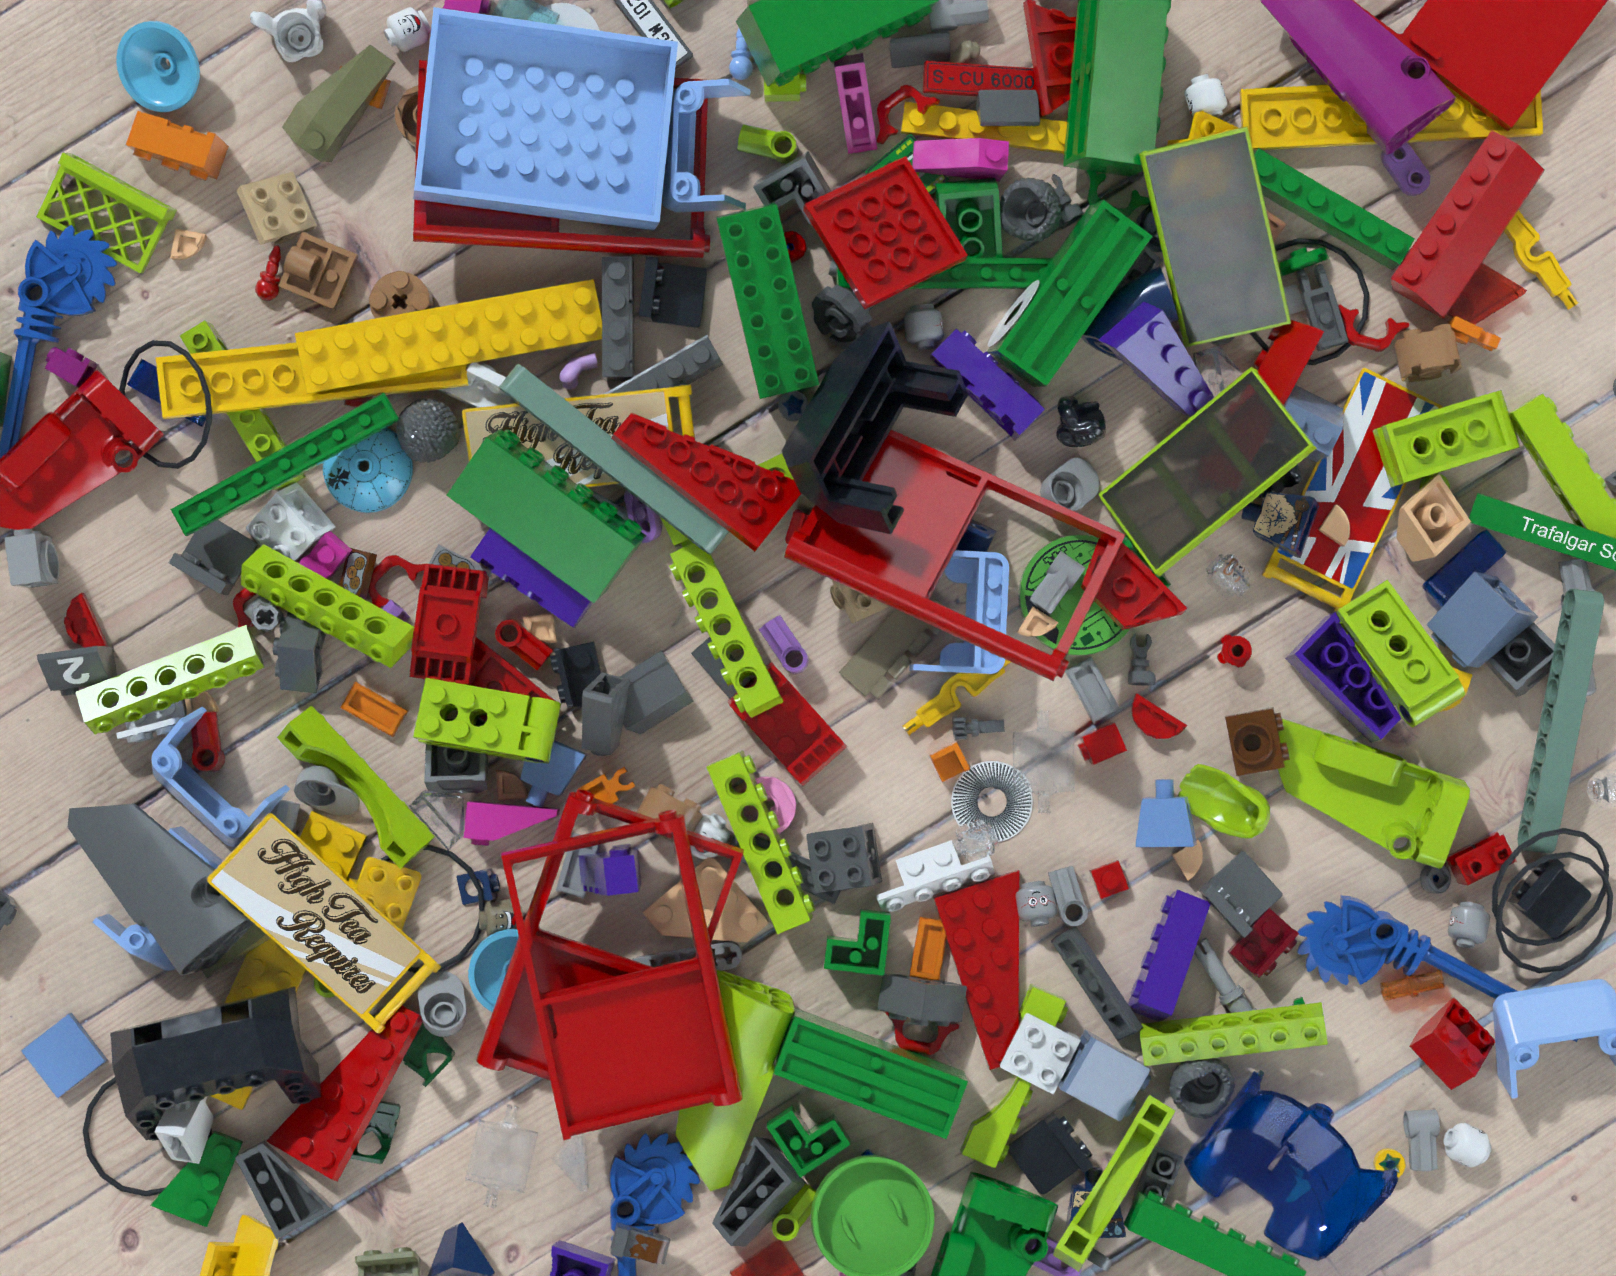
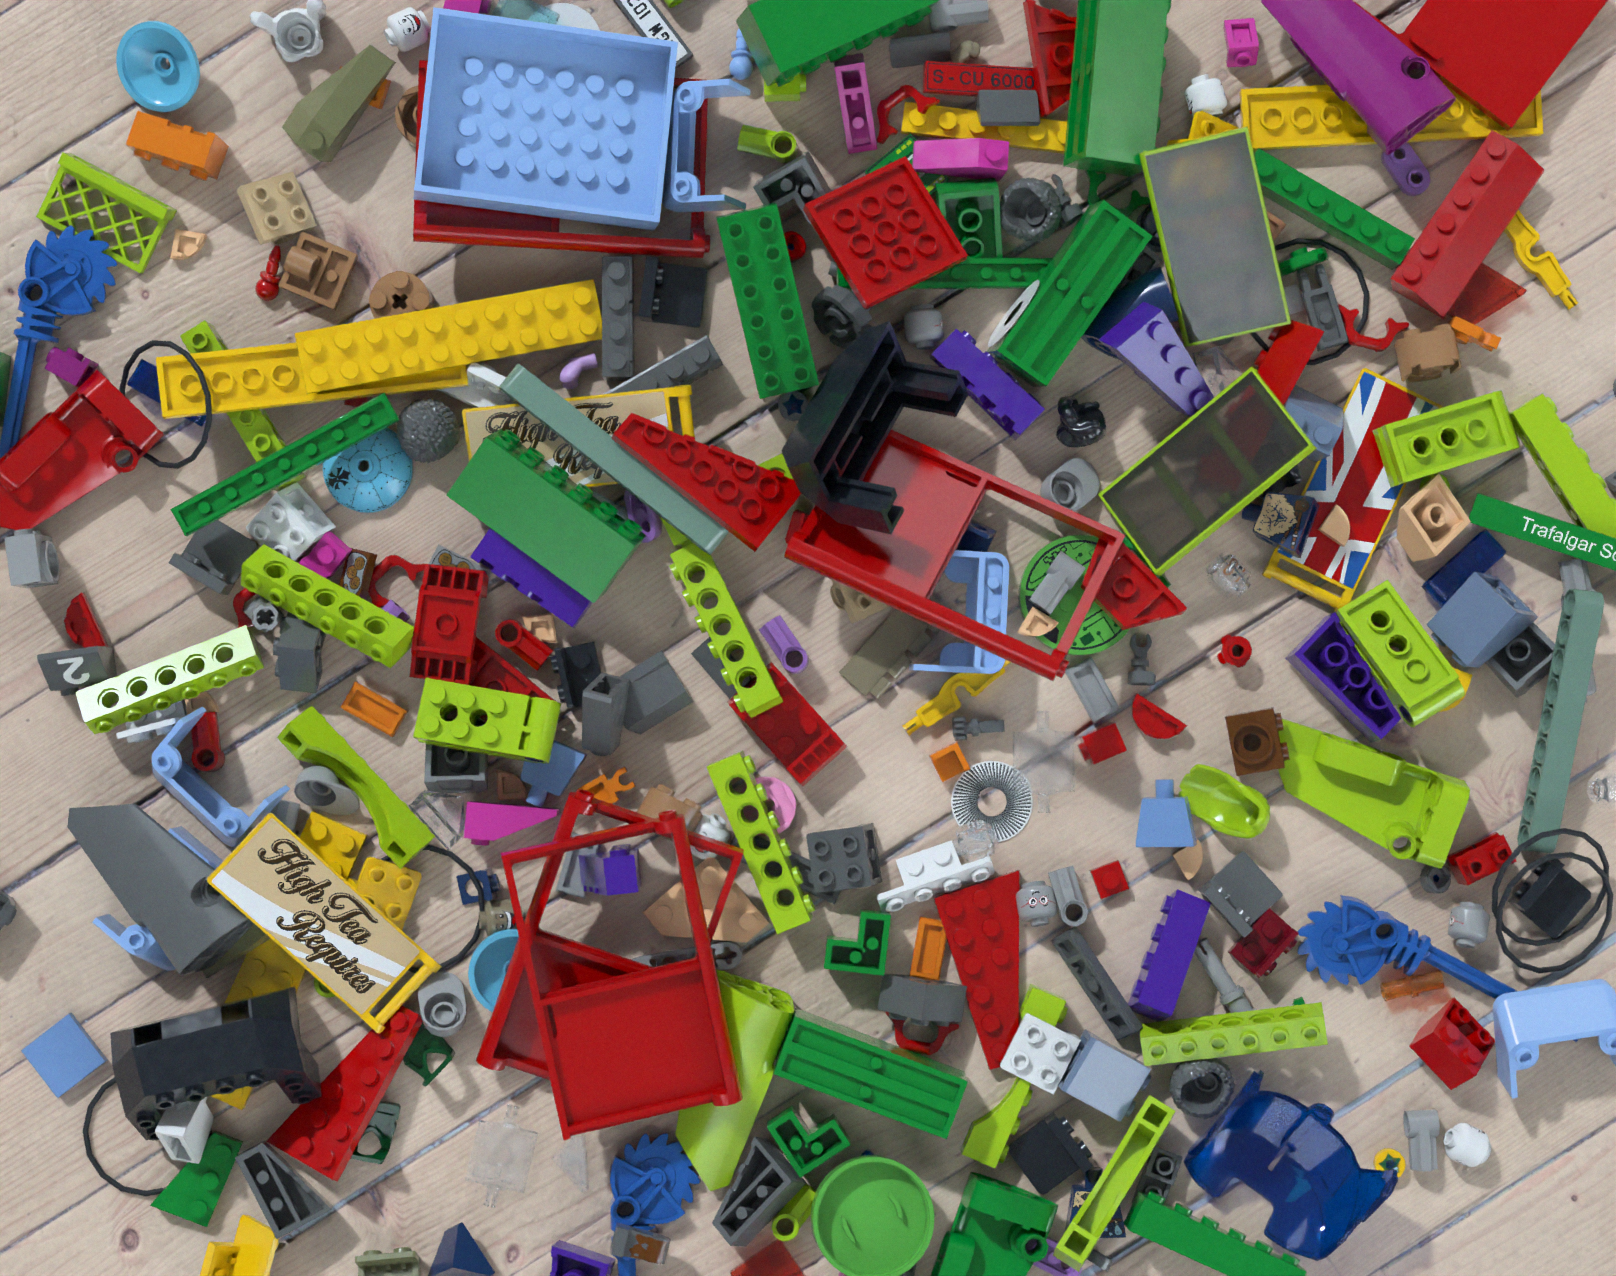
(1241, 42): none -> dark pink bracket

